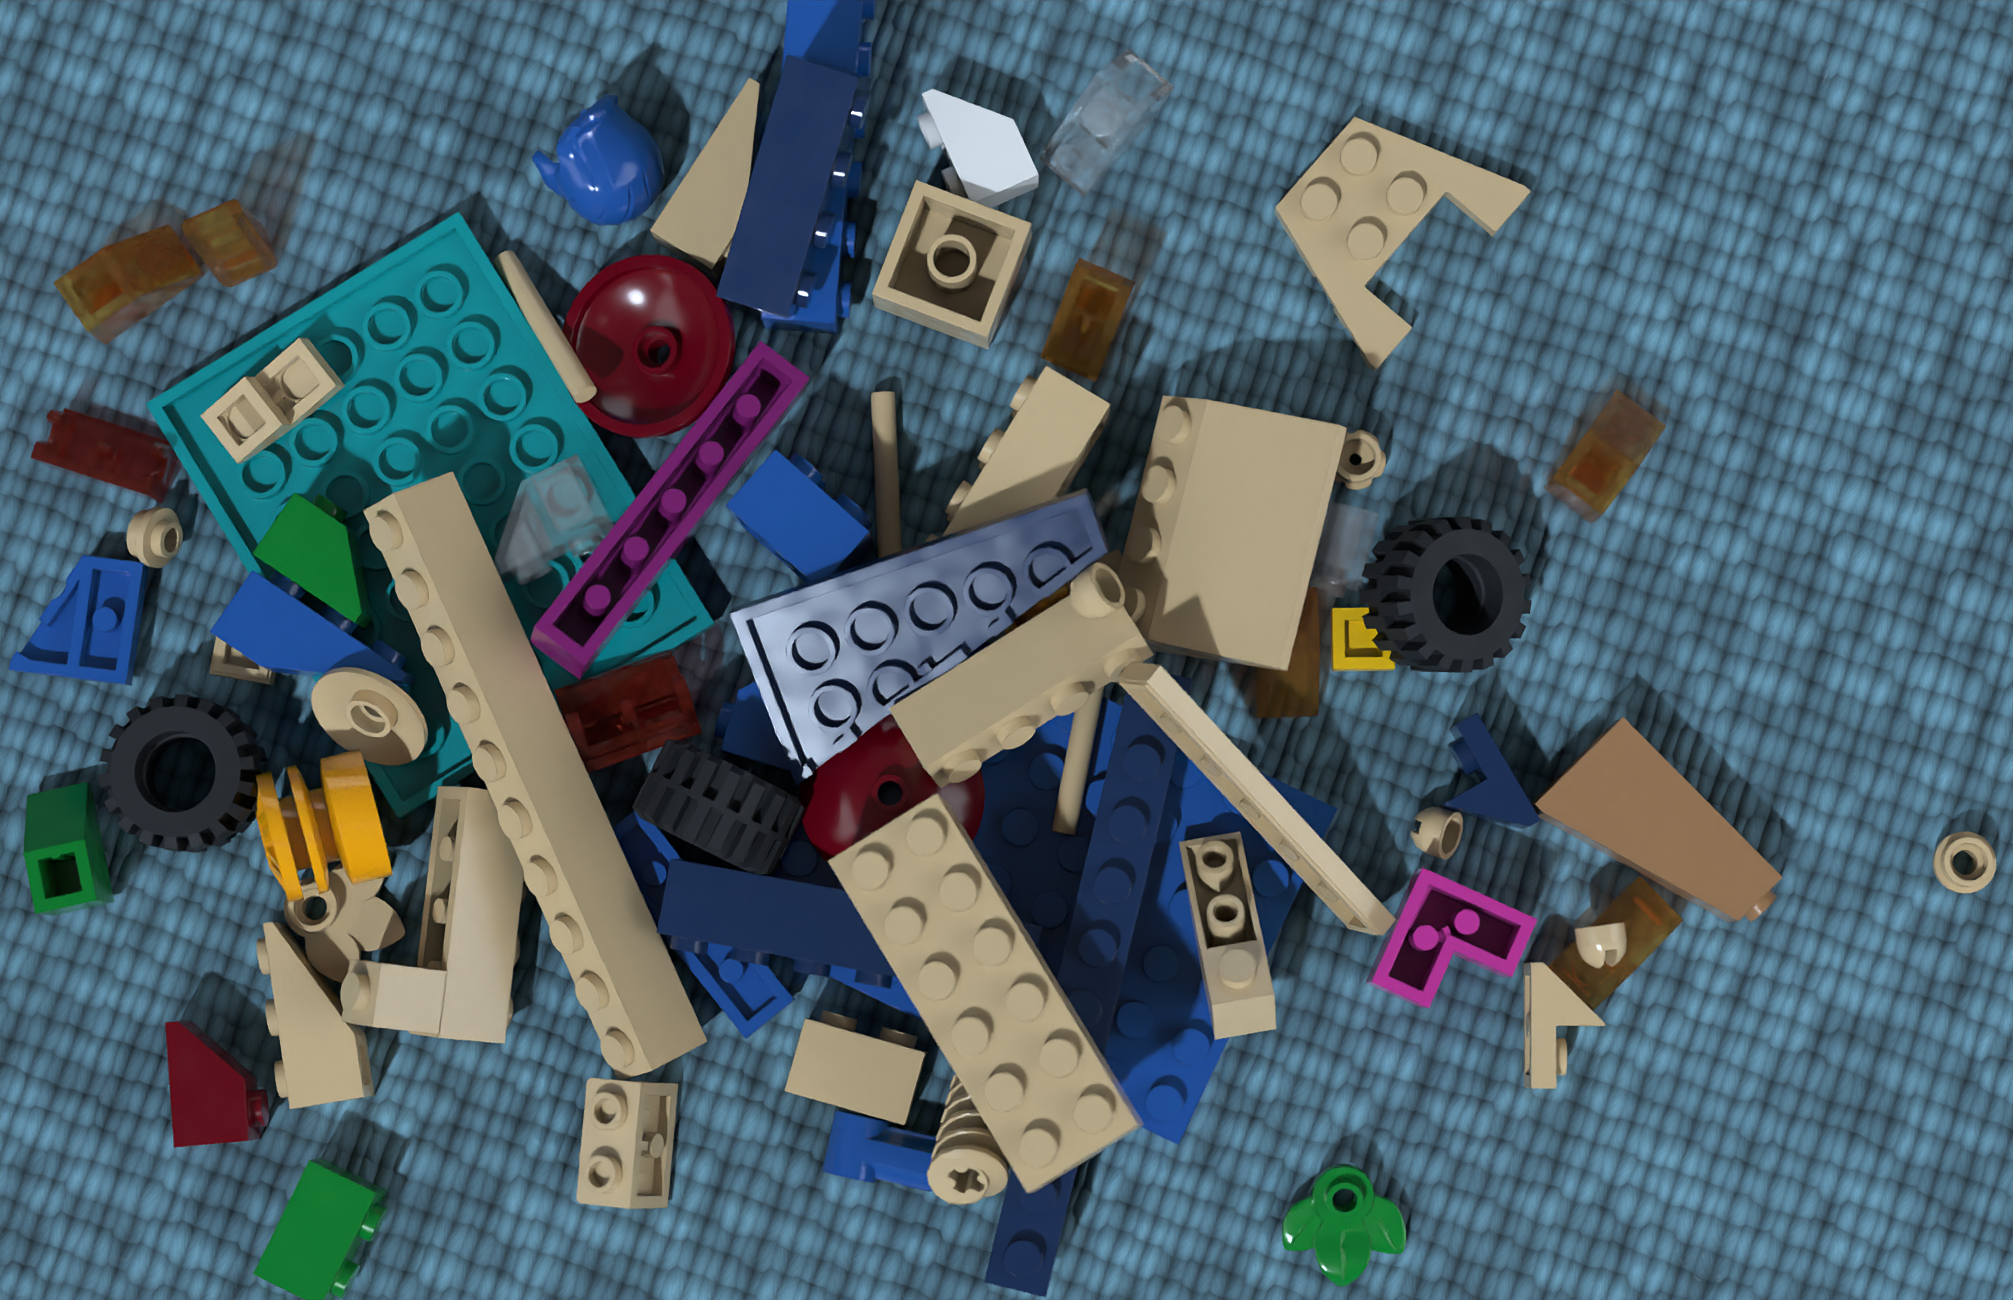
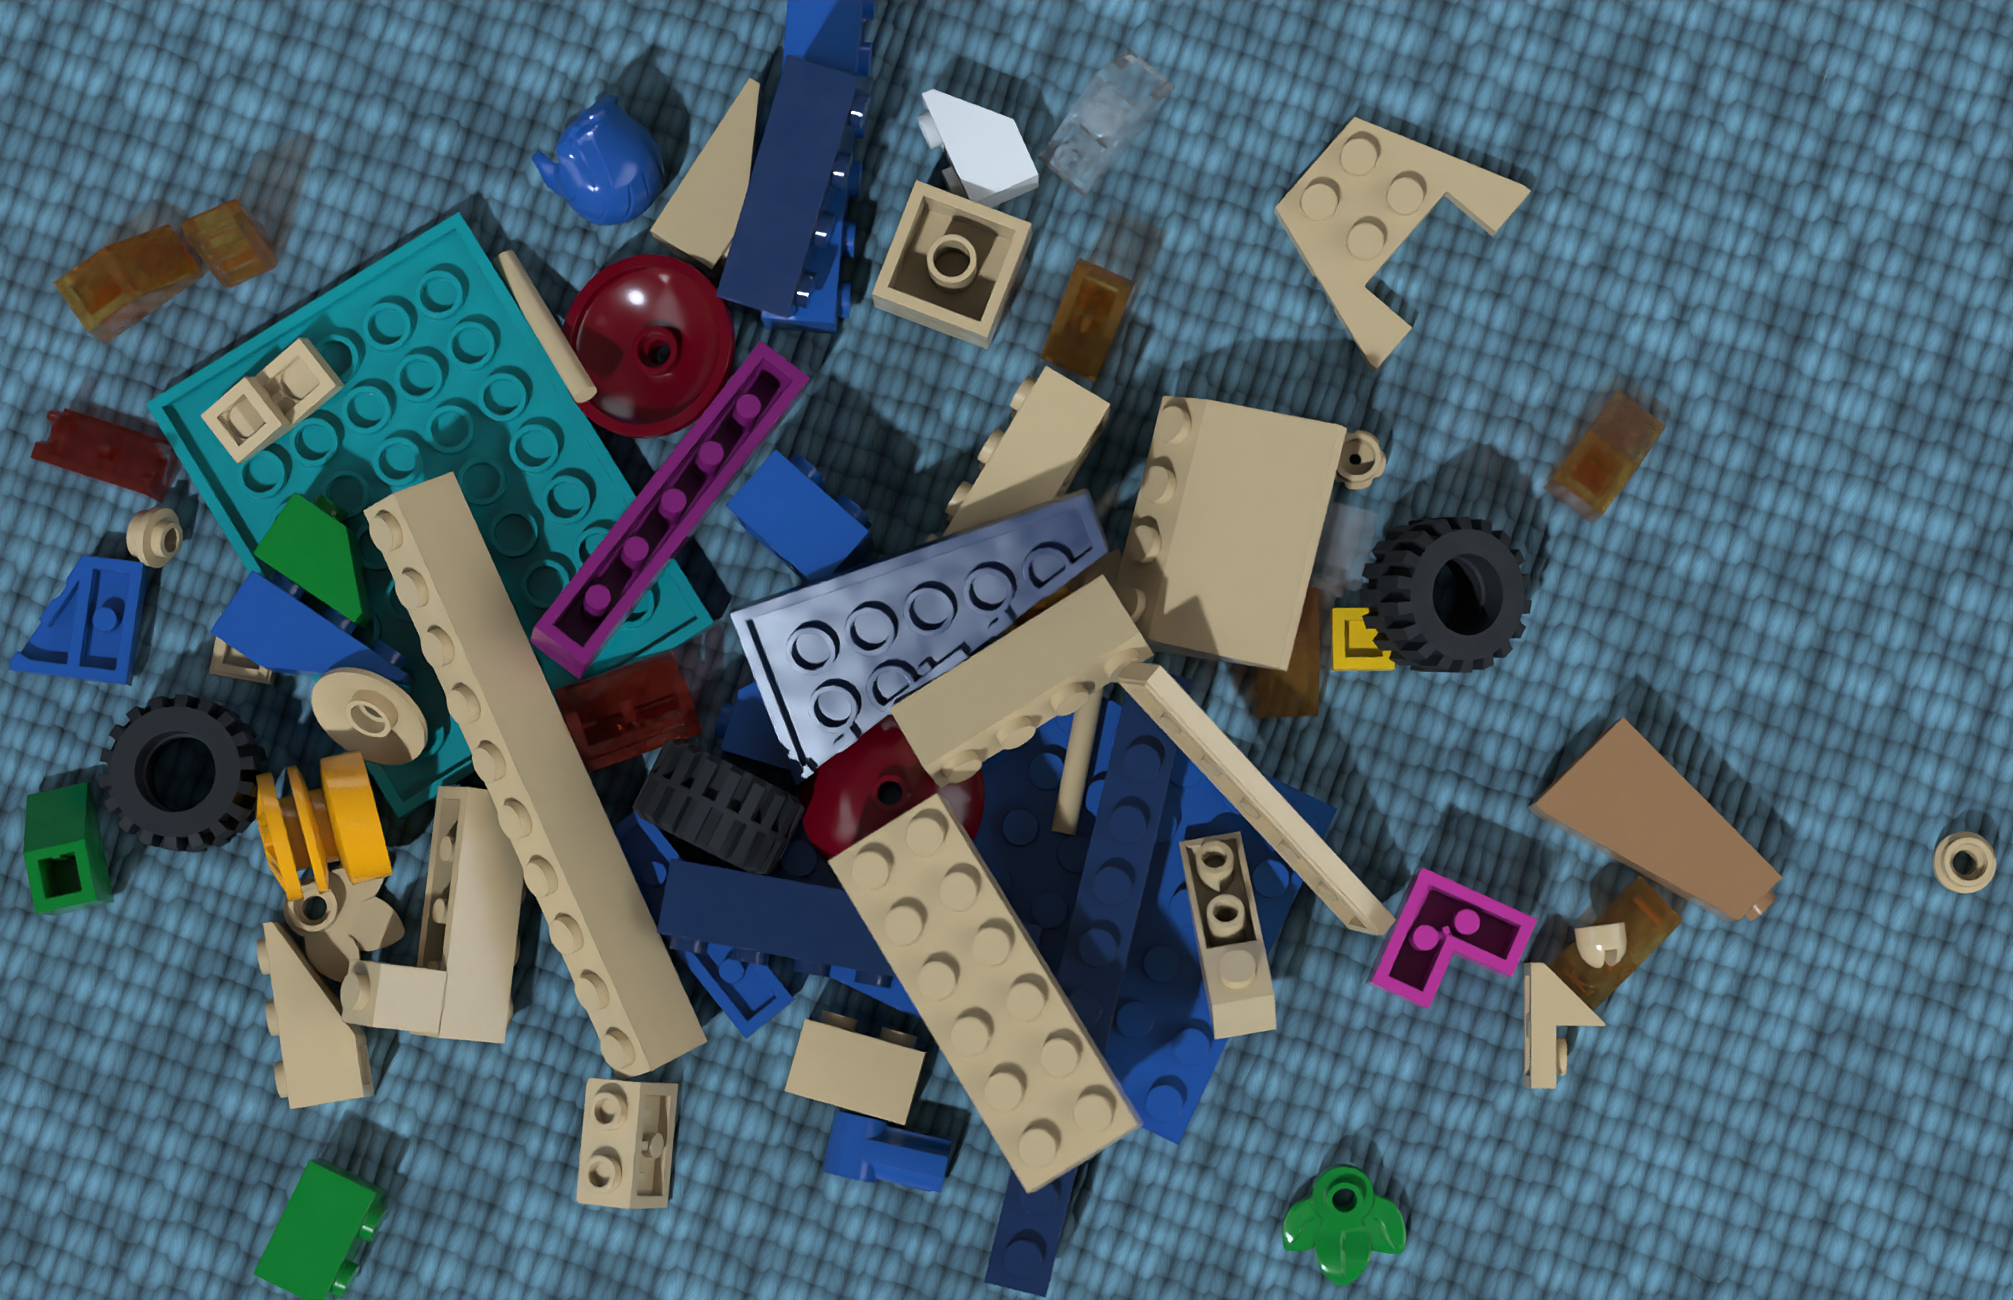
(210, 1091): dark red slope -> none
(549, 517): clear slope -> none
(886, 473): tan bar -> none
(966, 1155): tan piece -> none
(1096, 592): tan hinge -> none
(1438, 832): tan hinge -> none
(1498, 793): dark blue slope -> none

